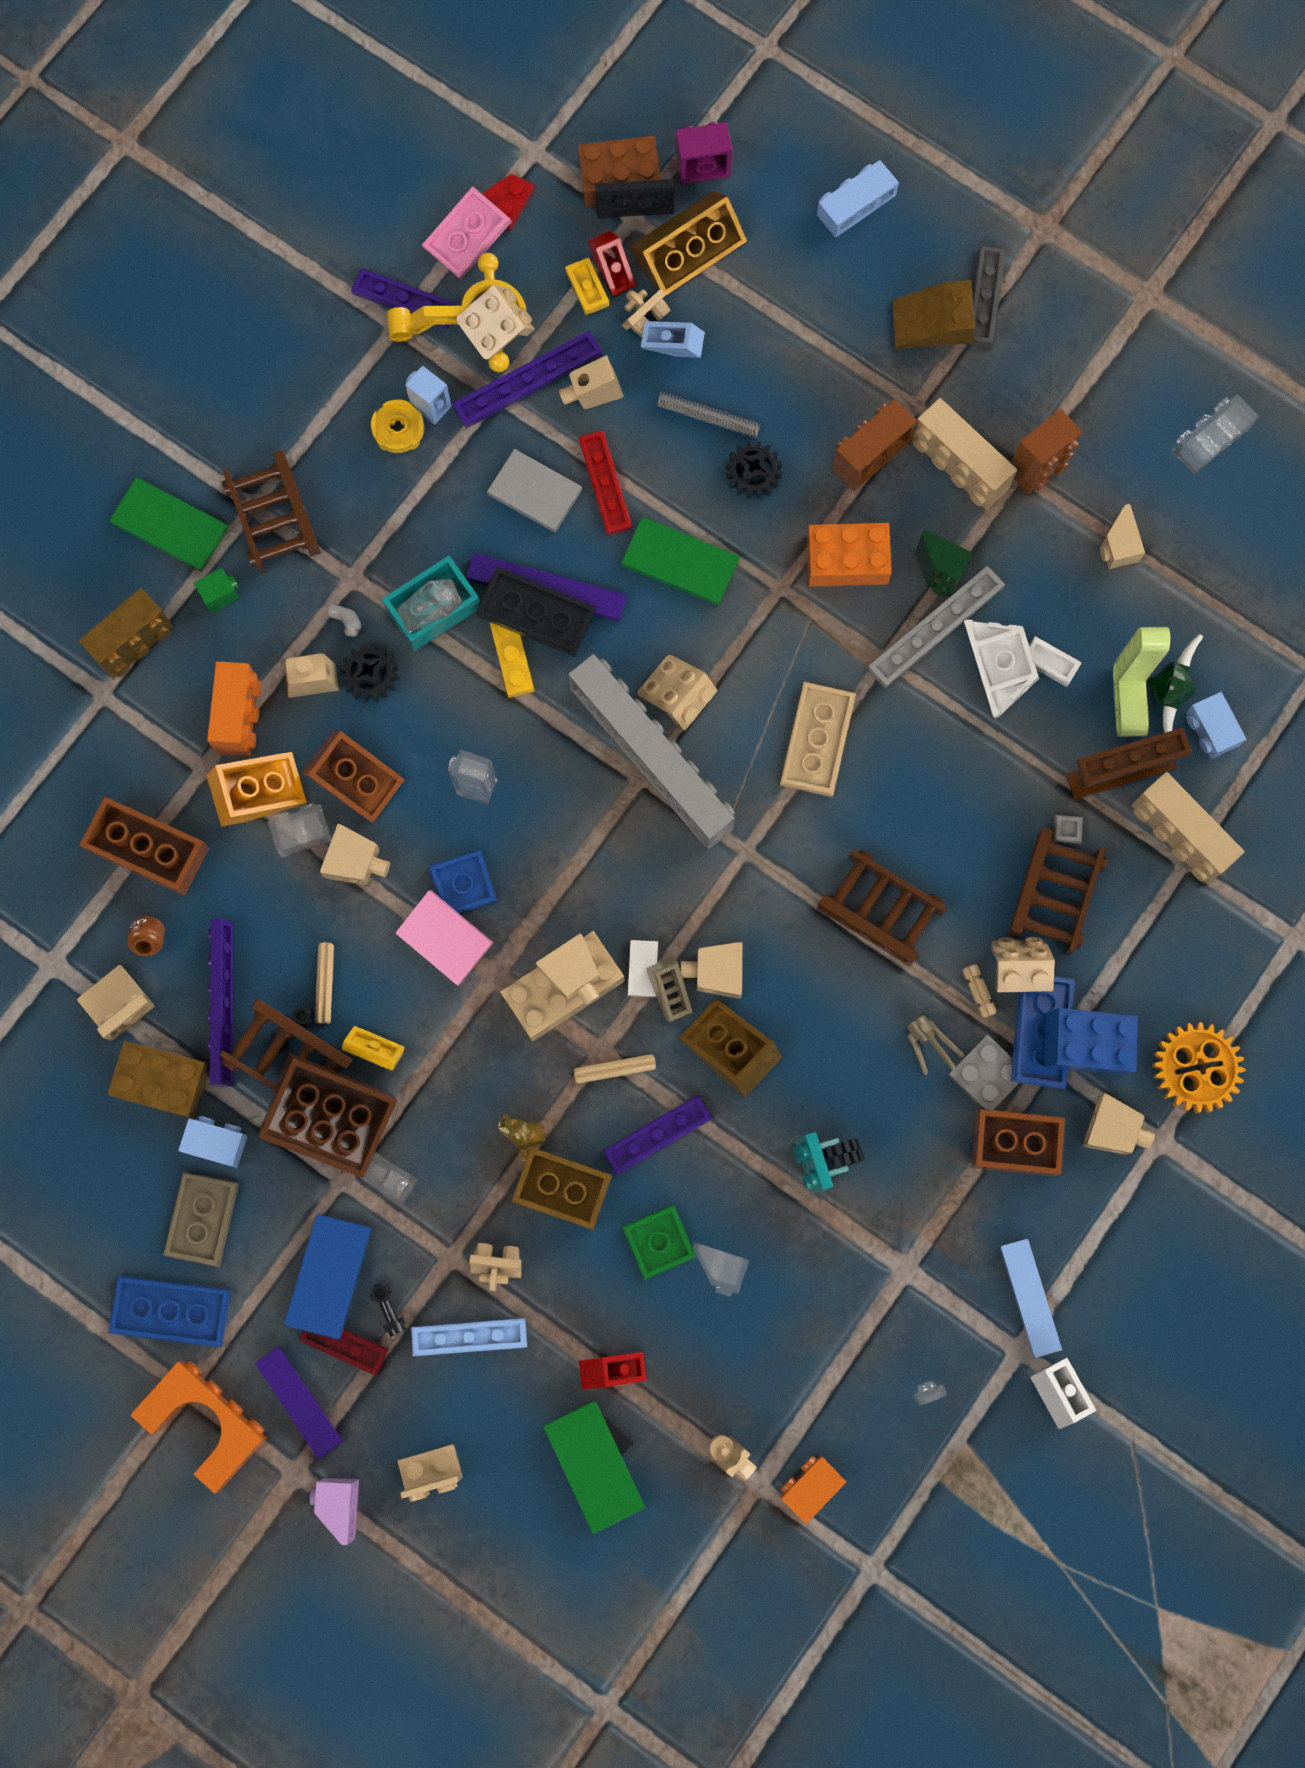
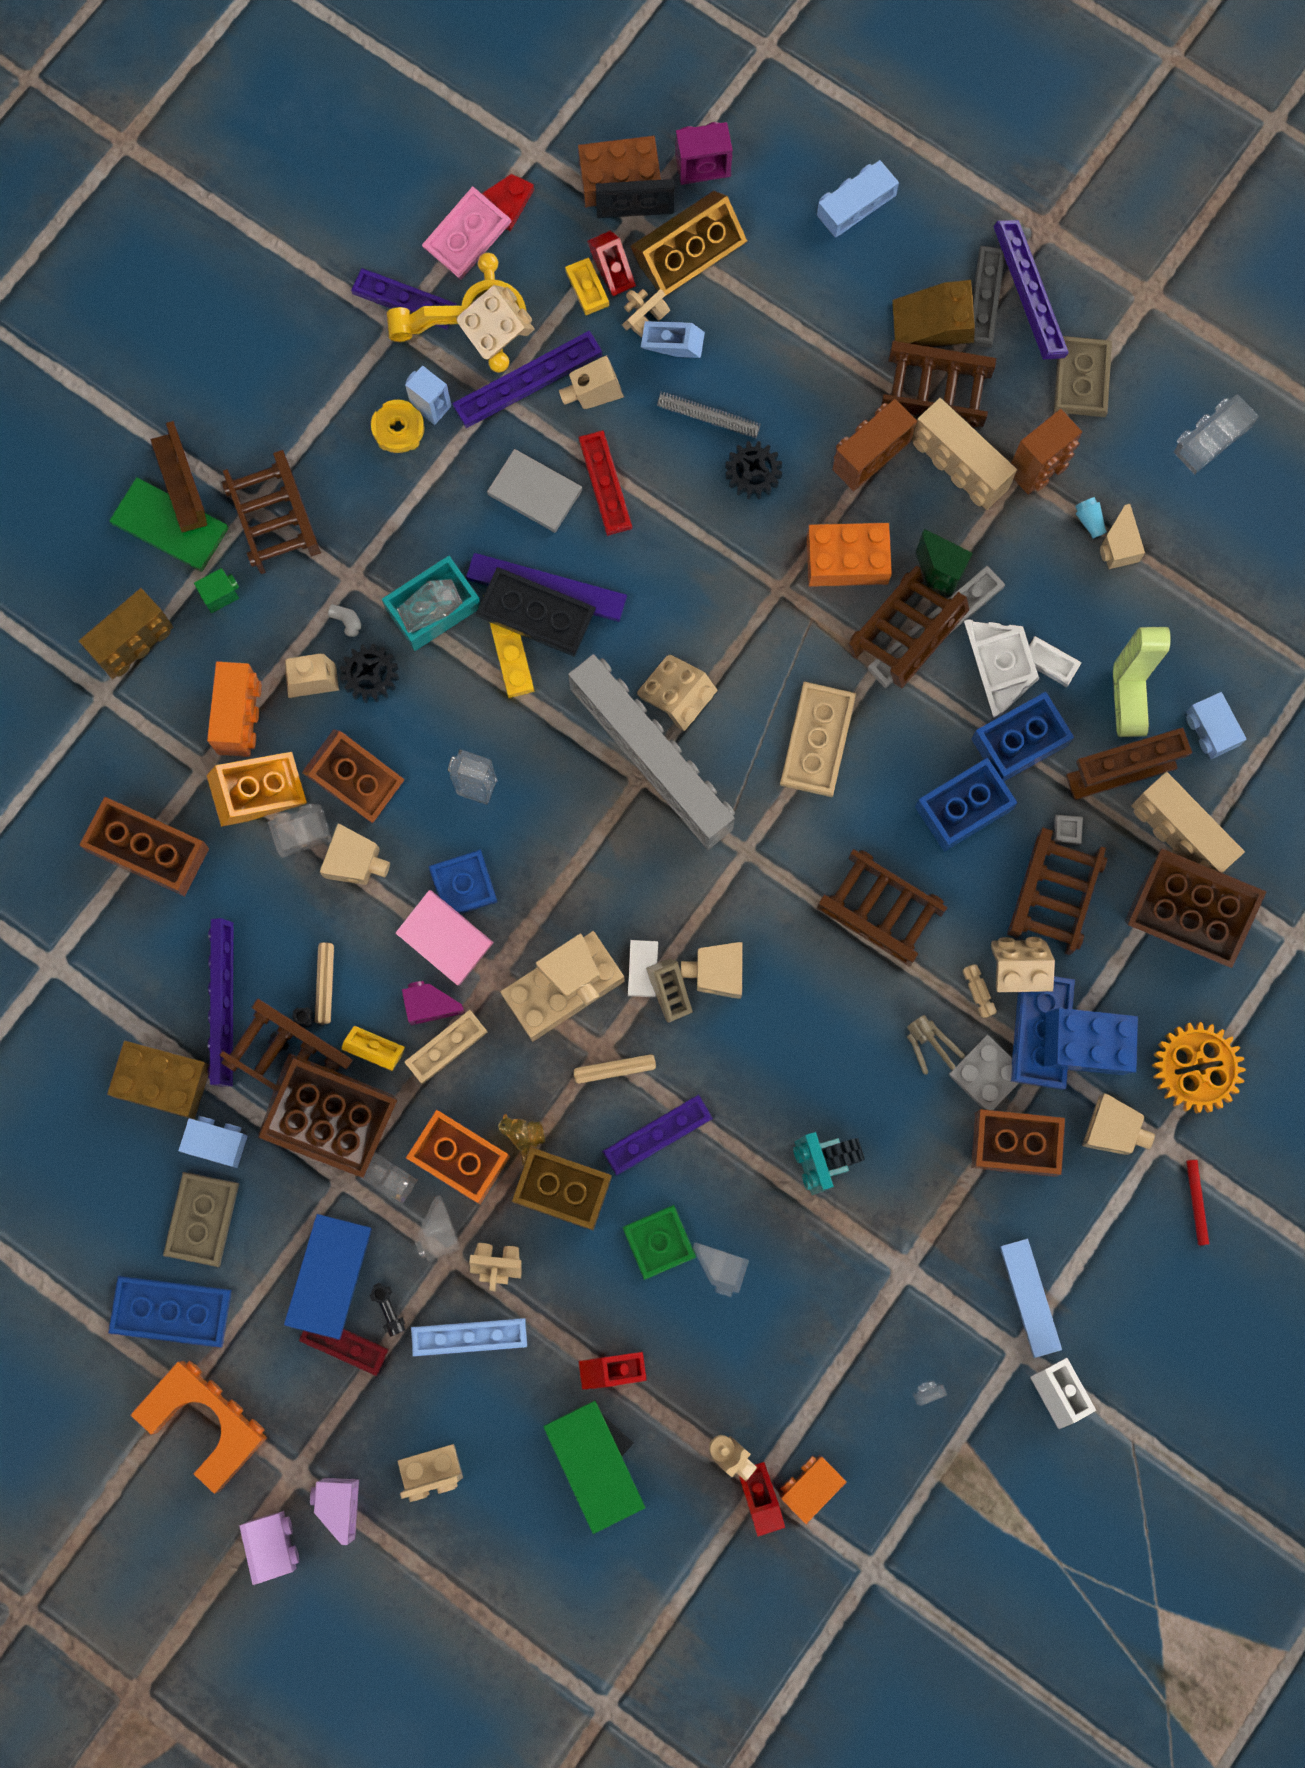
(115, 1003): tan bracket -> none
(146, 936): dark orange head -> none
(179, 480): none -> reddish brown fence
(269, 1547): none -> lavender slope
(299, 1402): dark purple tile -> none
(428, 1004): none -> magenta slope
(437, 1232): none -> clear slope
(446, 1047): none -> tan plate
(458, 1157): none -> orange brick
(680, 561): green tile -> none
(731, 1047): pearl gold slope -> none
(762, 1501): none -> red slope
(919, 648): none -> reddish brown fence
(945, 360): none -> reddish brown fence
(965, 804): none -> blue brick
(1023, 736): none -> blue brick
(1031, 289): none -> dark purple tile
(1083, 377): none -> dark tan tile
(1091, 516): none -> medium azure cone
(1174, 684): dark green helmet -> none
(1195, 907): none -> reddish brown slope
(1197, 1202): none -> red bar

